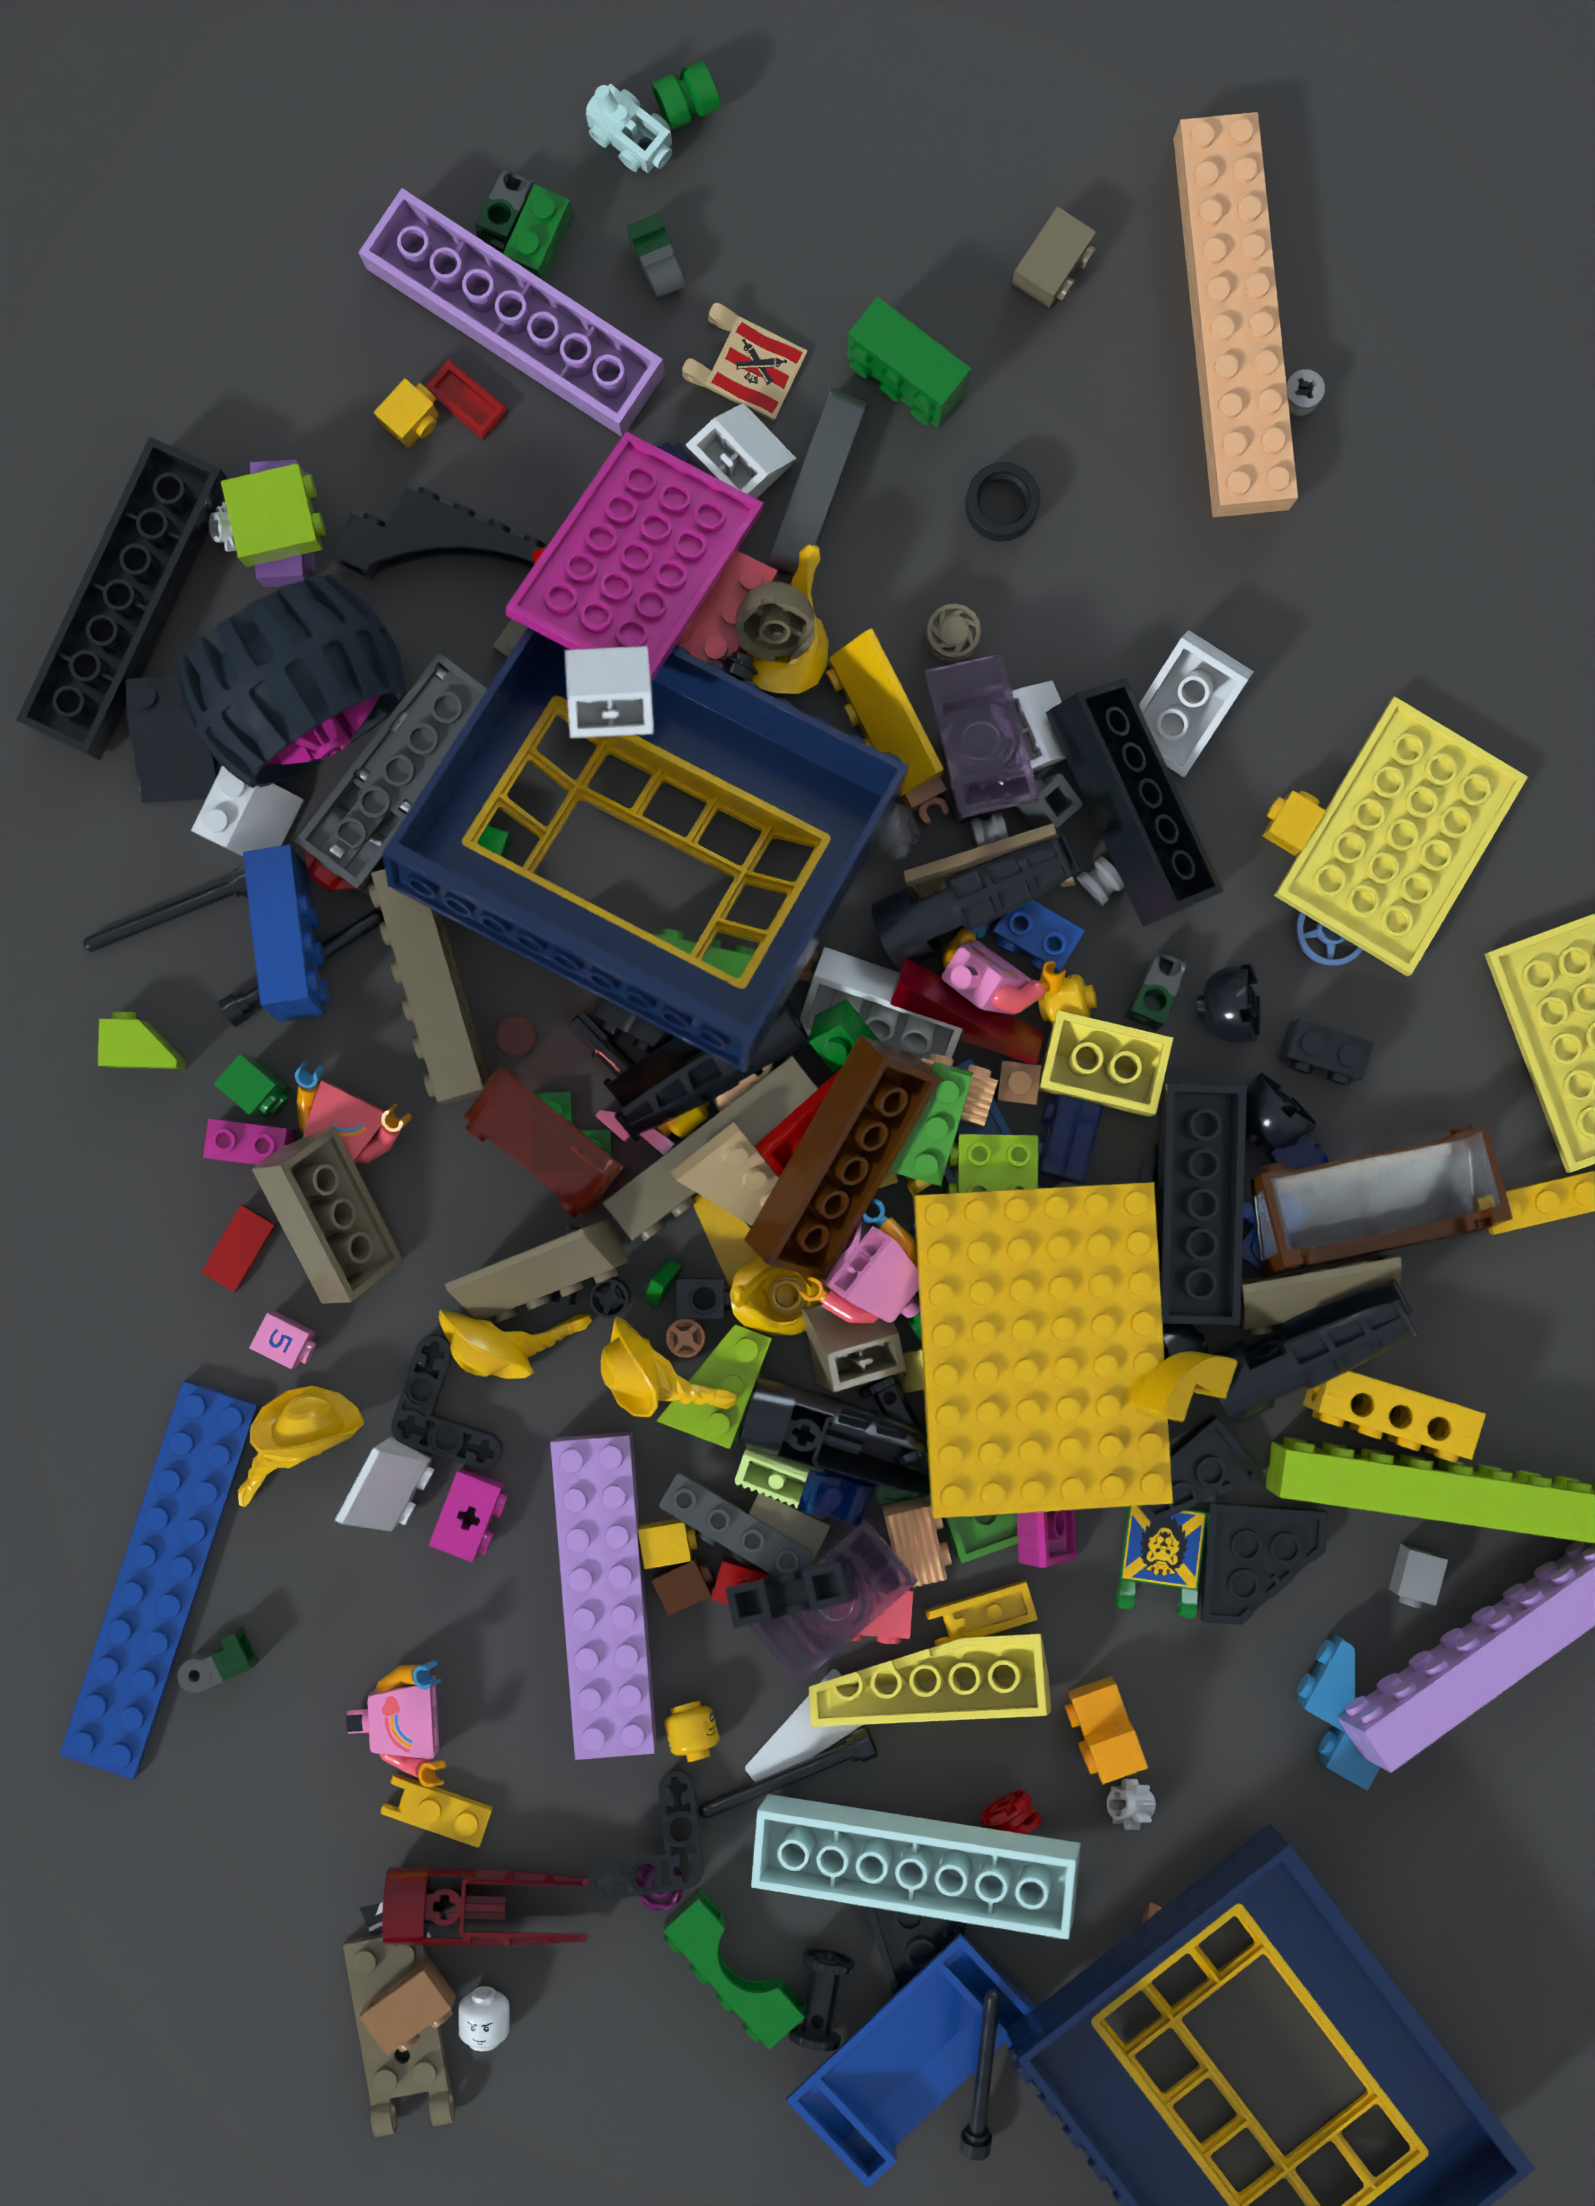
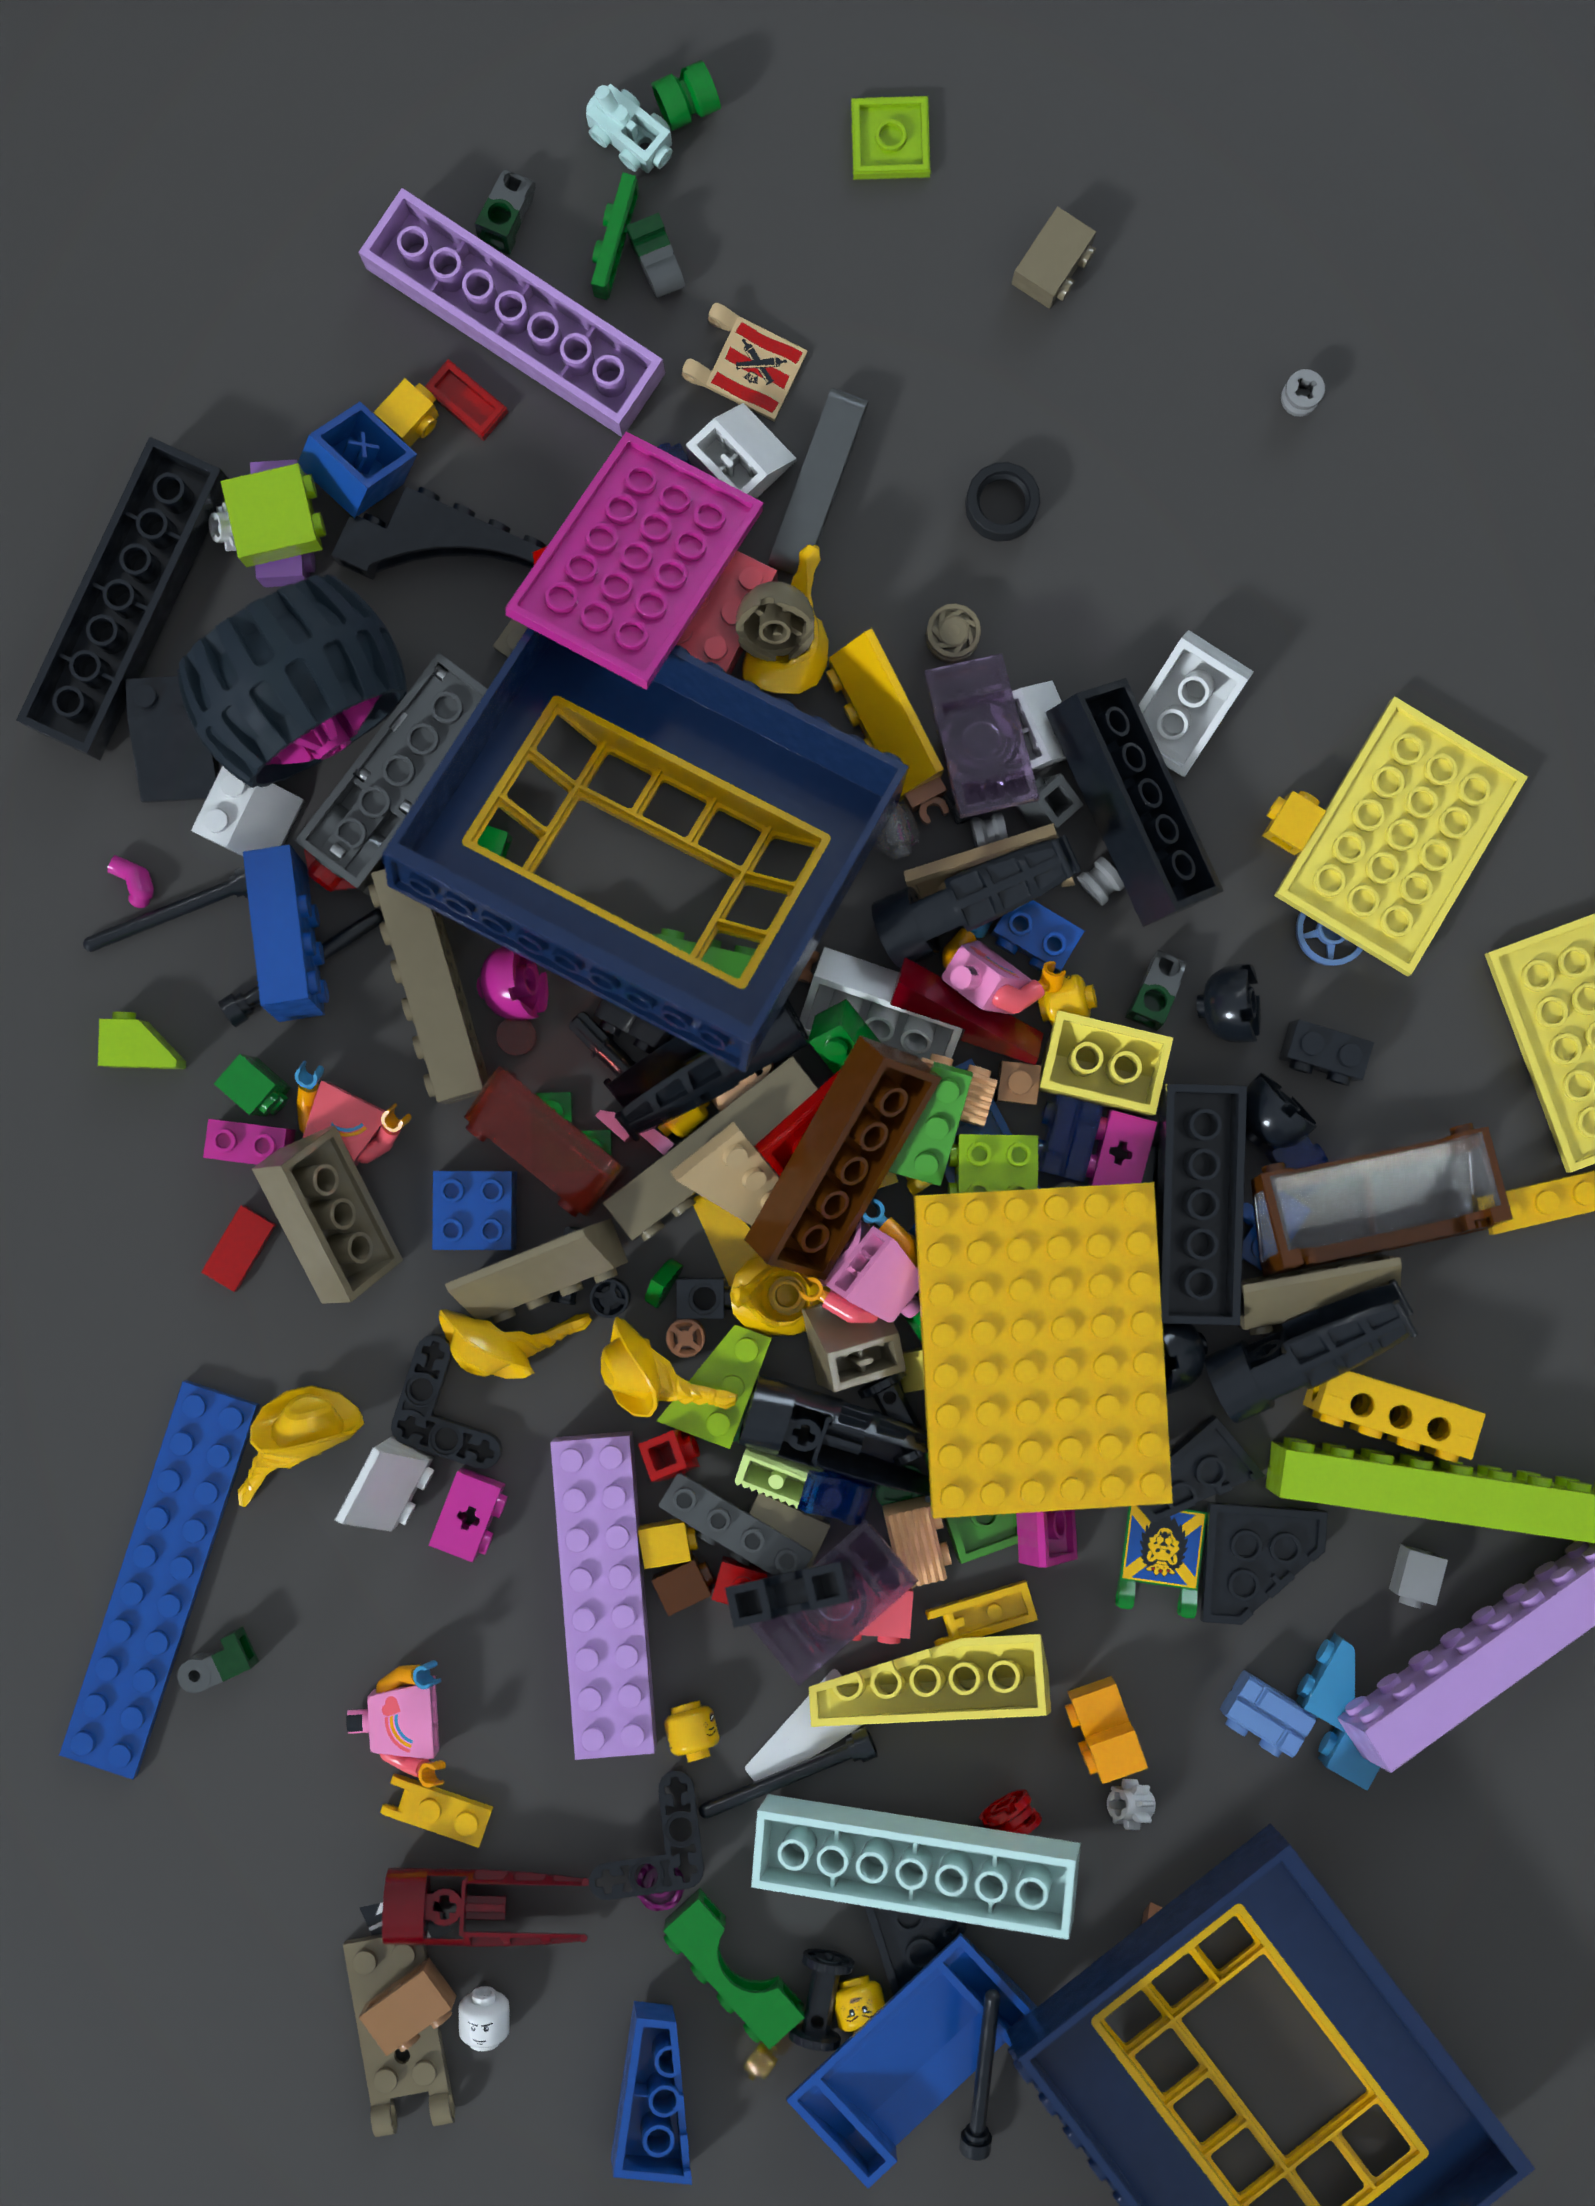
(137, 880): none -> dark pink arm
(284, 1340): bright pink brick -> none
(356, 459): none -> blue brick
(474, 1210): none -> blue brick
(512, 985): none -> dark pink cylinder
(540, 231): green brick -> none
(609, 251): none -> green plate
(609, 691): white slope -> none
(650, 2118): none -> blue wedge
(669, 1455): none -> red brick
(739, 666): black plate -> none
(761, 2062): none -> clear yellow plate
(857, 2002): none -> yellow head
(890, 137): none -> lime tile
(907, 363): green brick -> none
(1137, 1139): none -> dark pink brick
(1173, 1381): yellow brick -> none
(1235, 315): light nougat brick -> none
(1267, 1714): none -> medium blue brick

